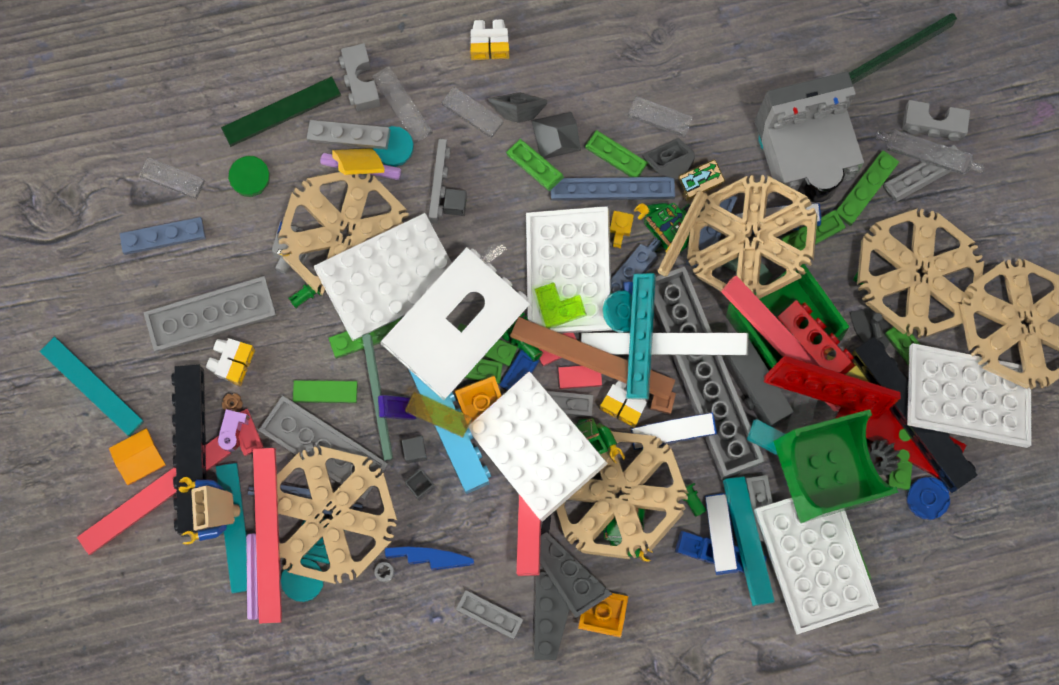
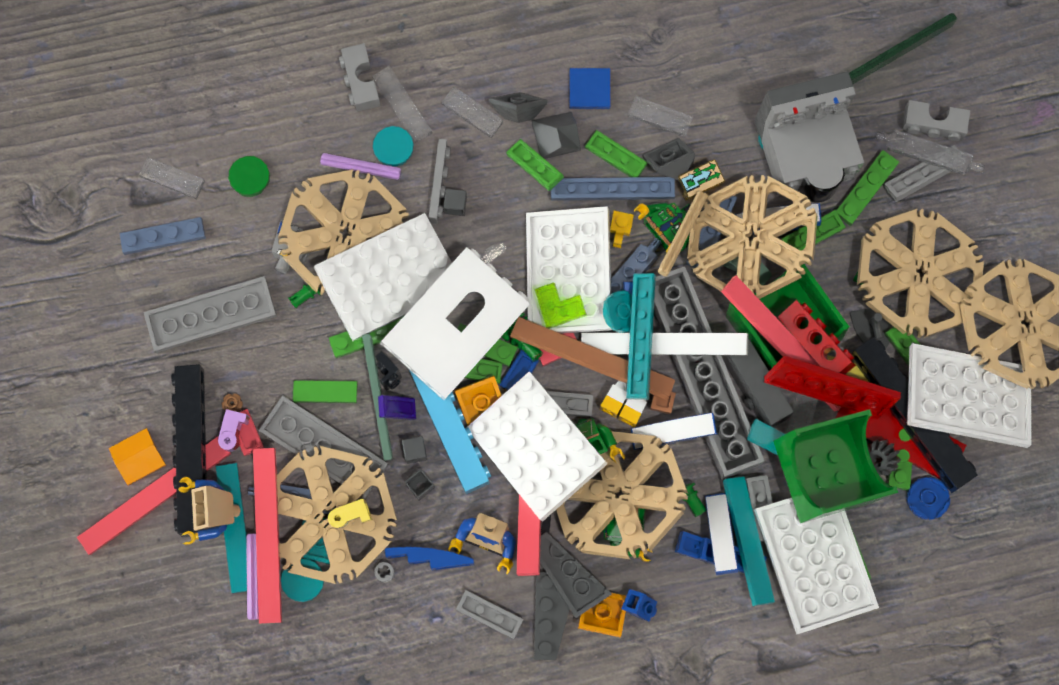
(91, 386): teal tile -> none
(233, 361): hips -> none
(281, 111): dark green tile -> none
(343, 515): none -> light yellow leg
(348, 134): light grey plate -> none
(358, 161): yellow slope -> none
(389, 370): none -> black bracket
(438, 414): clear yellow tile -> none
(489, 535): none -> torso
(497, 37): hips -> none
(578, 377): coral tile -> none
(589, 88): none -> blue tile
(645, 606): none -> blue brick

